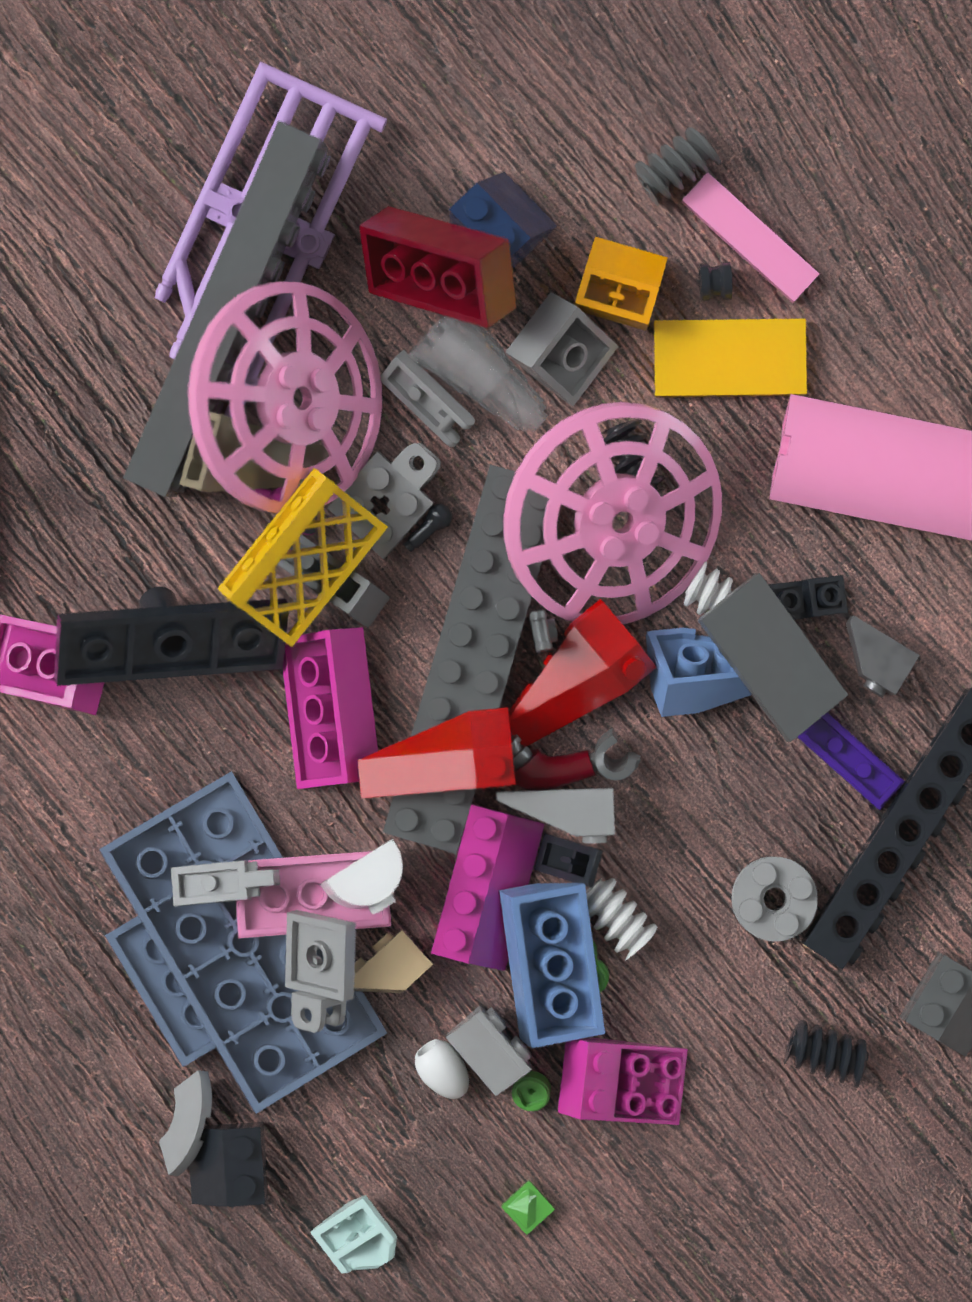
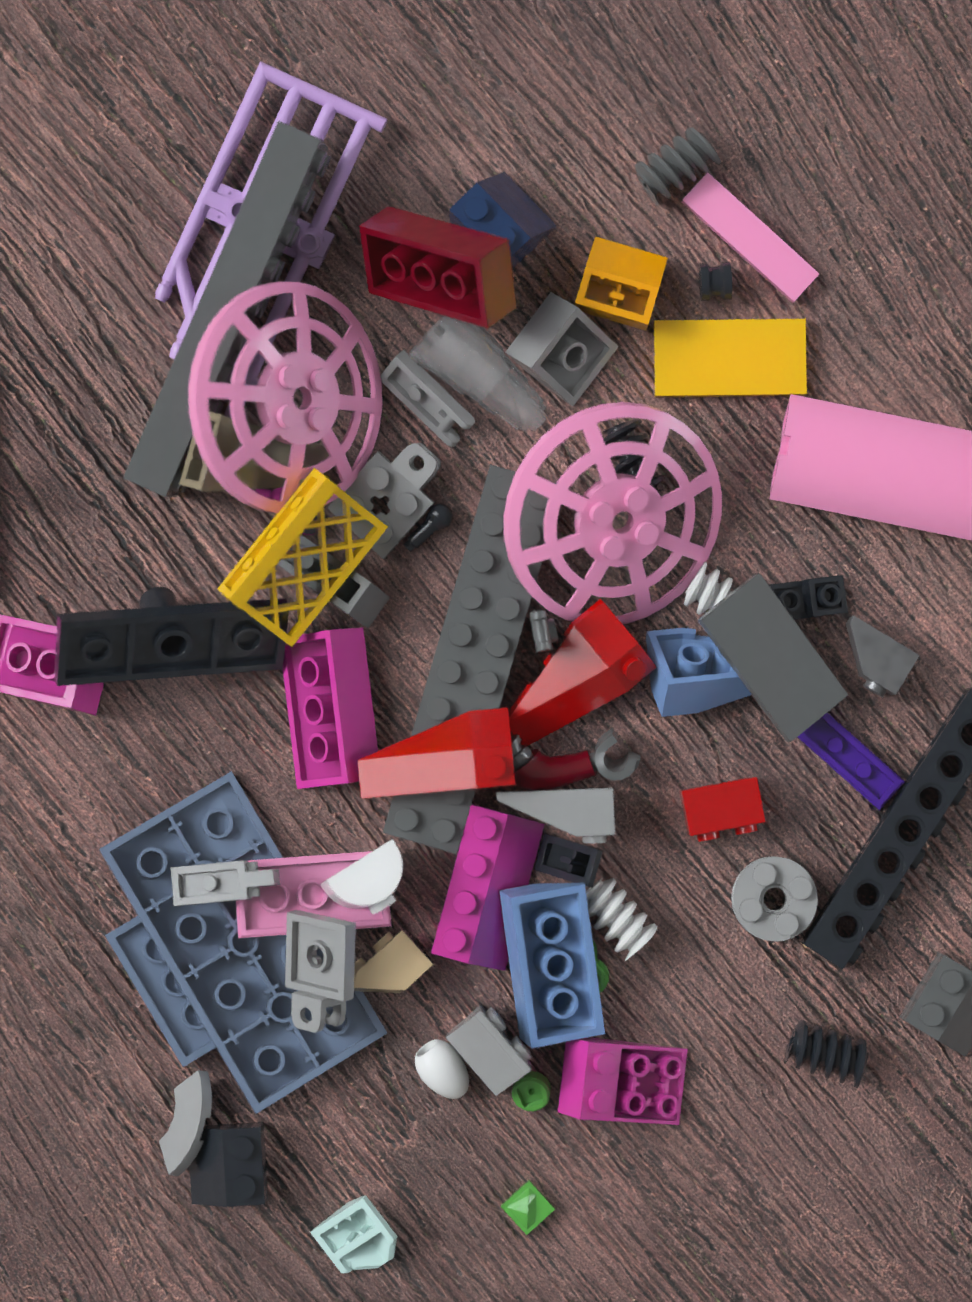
(722, 807): none -> red brick

